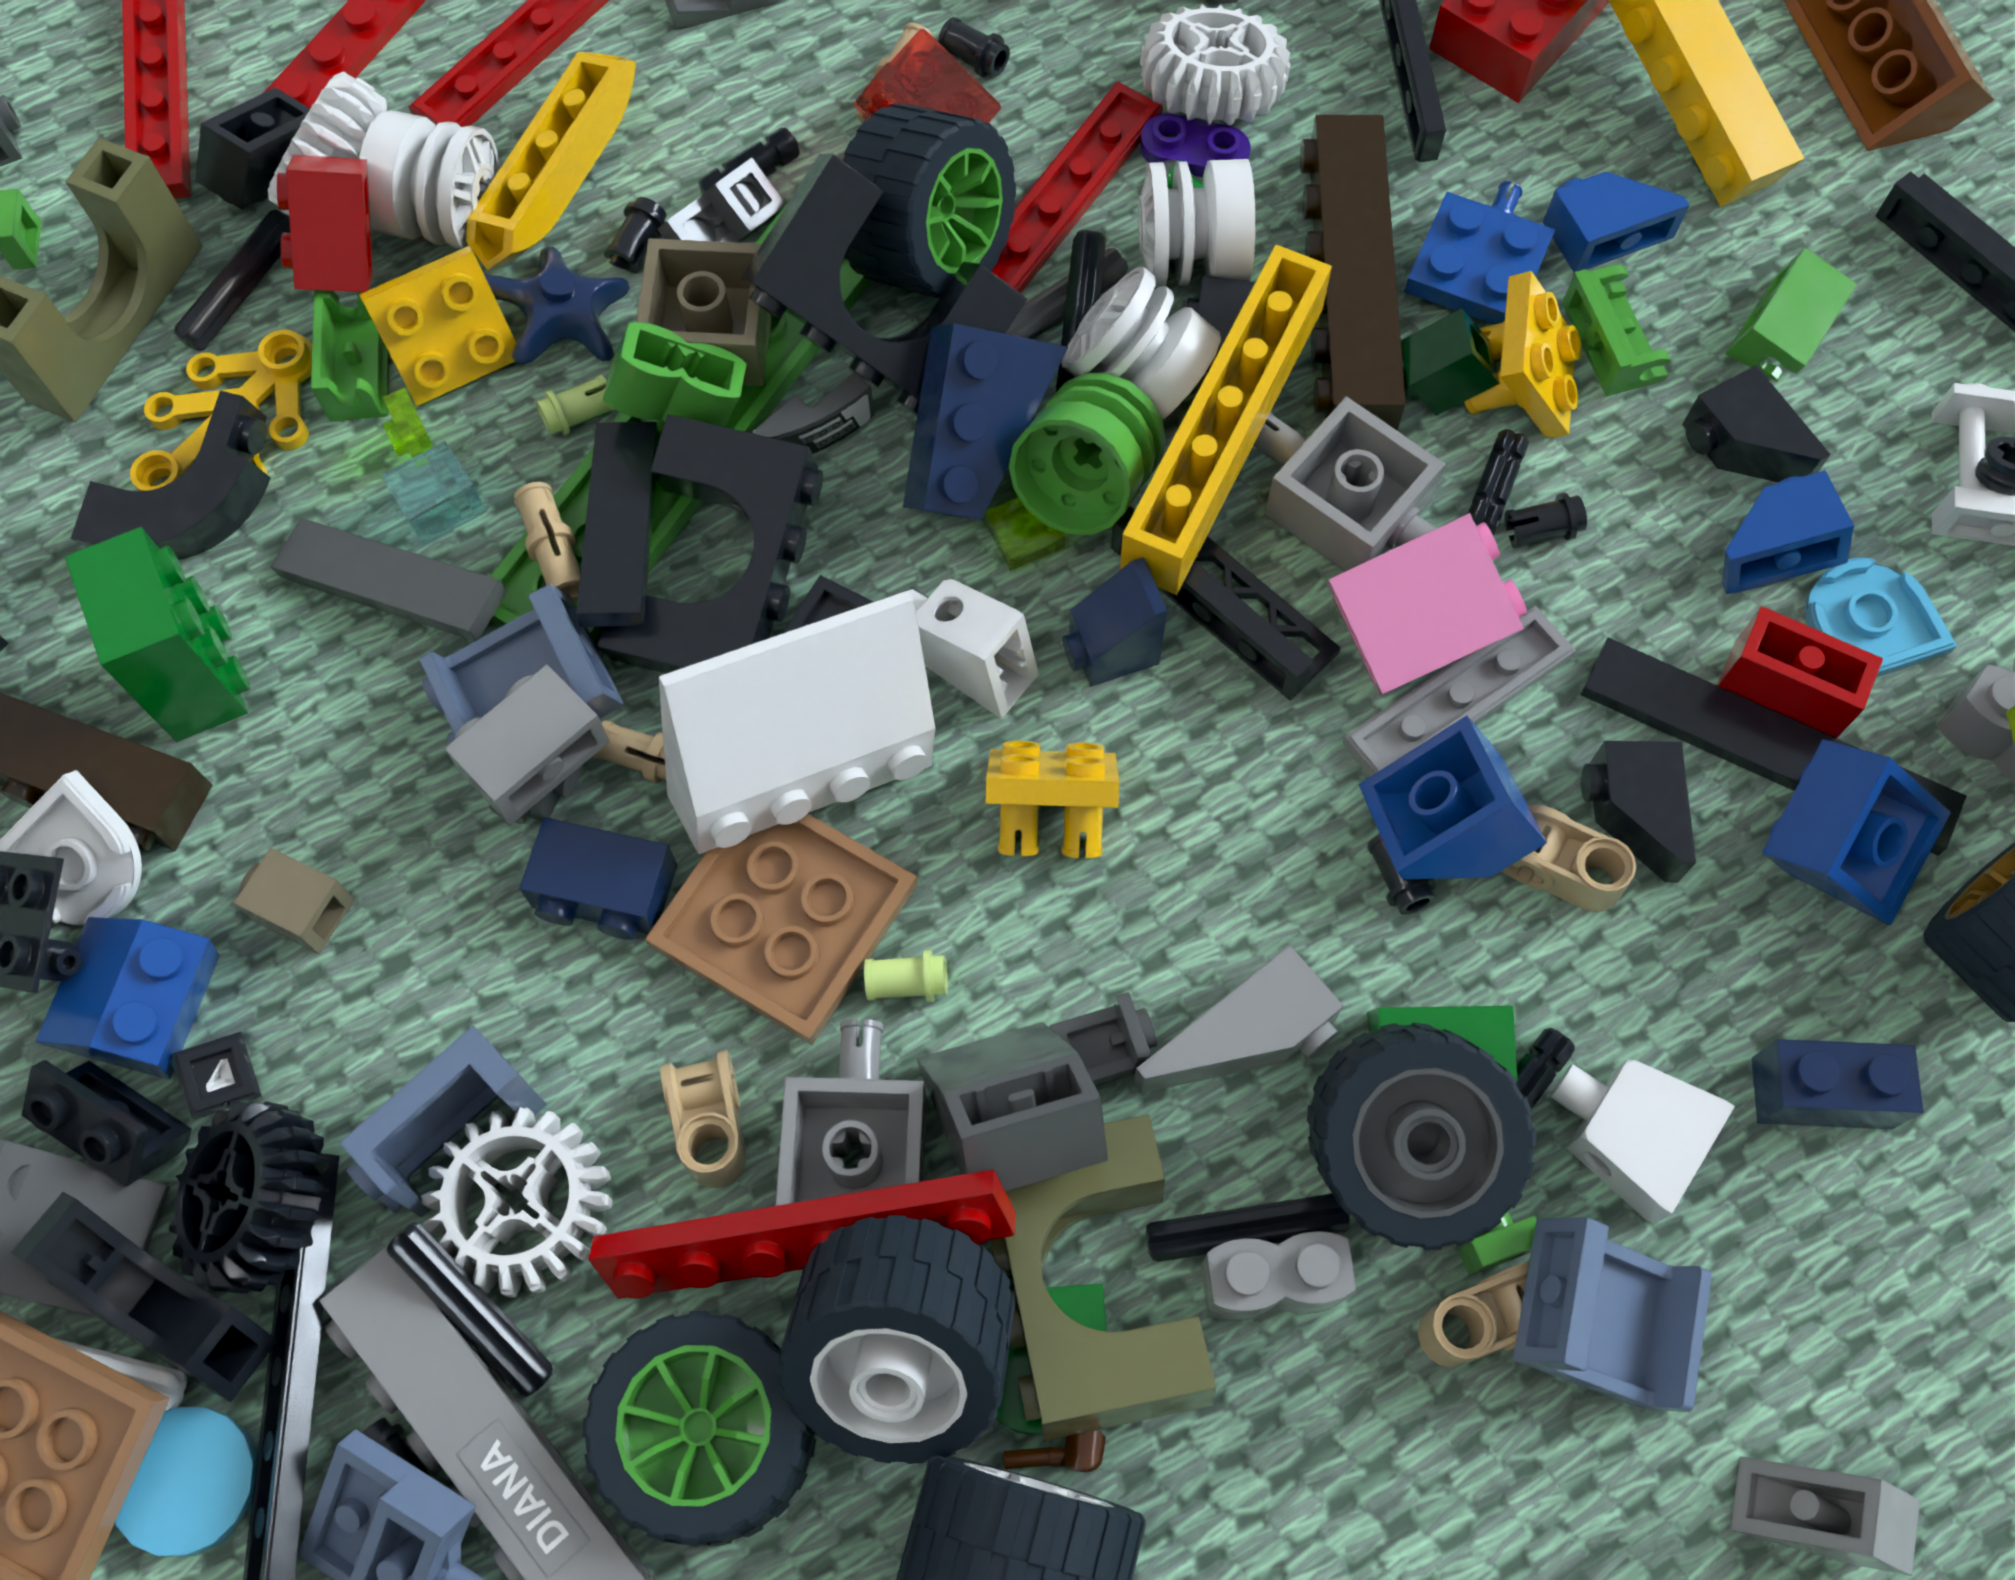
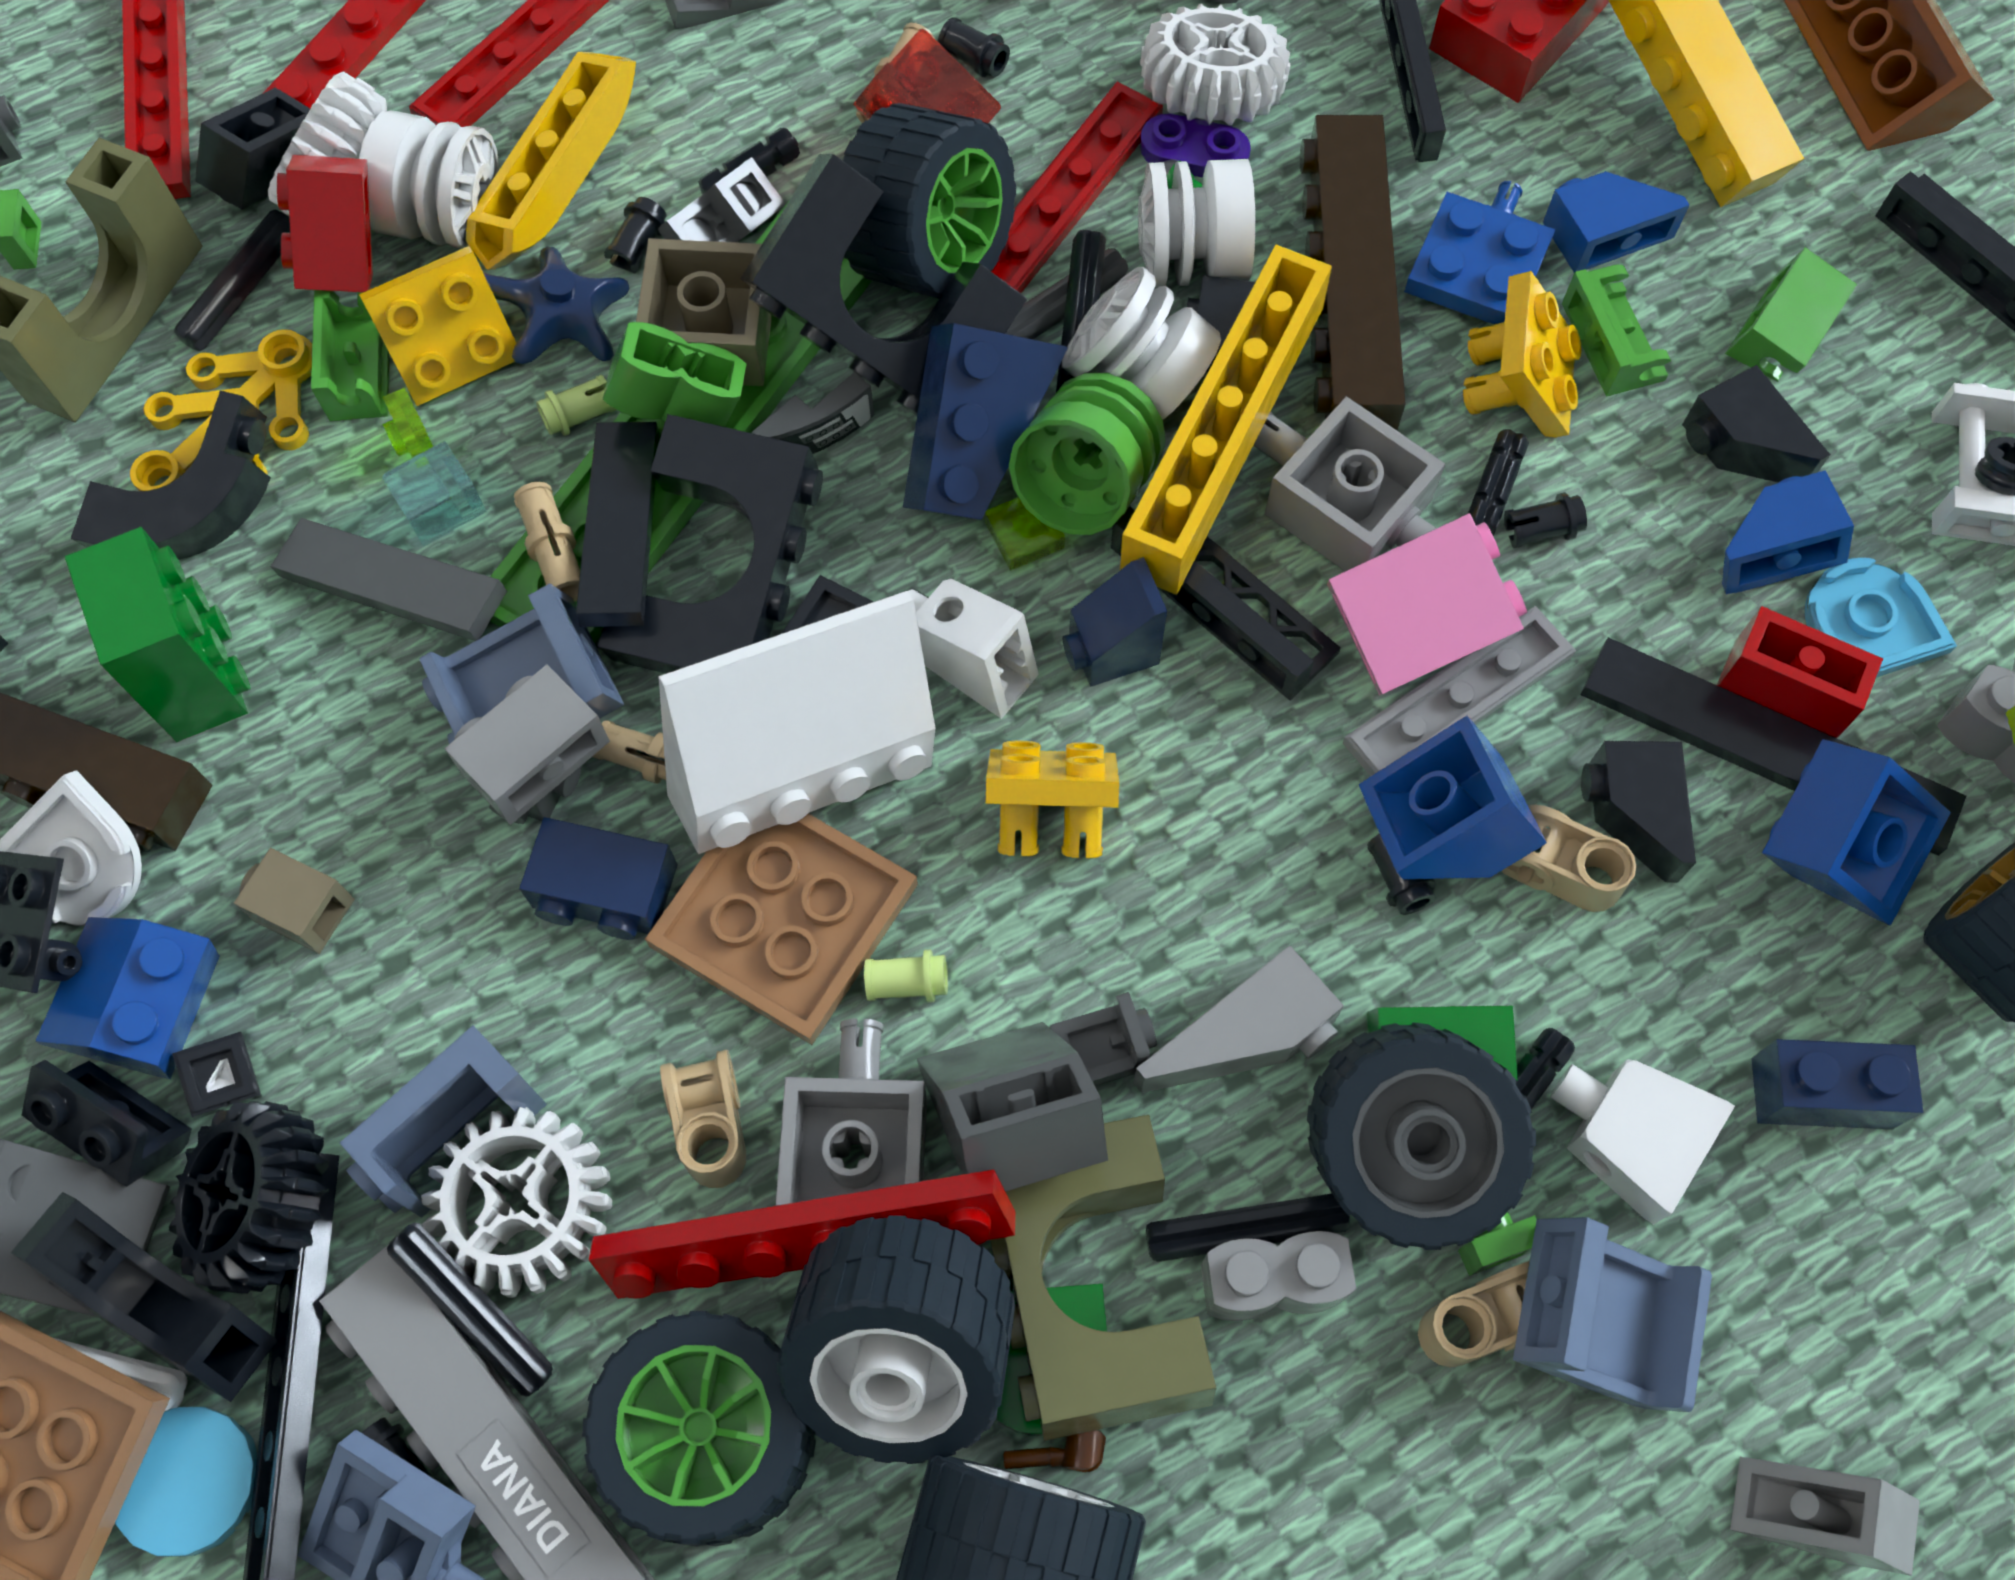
(1448, 362): dark green brick -> none

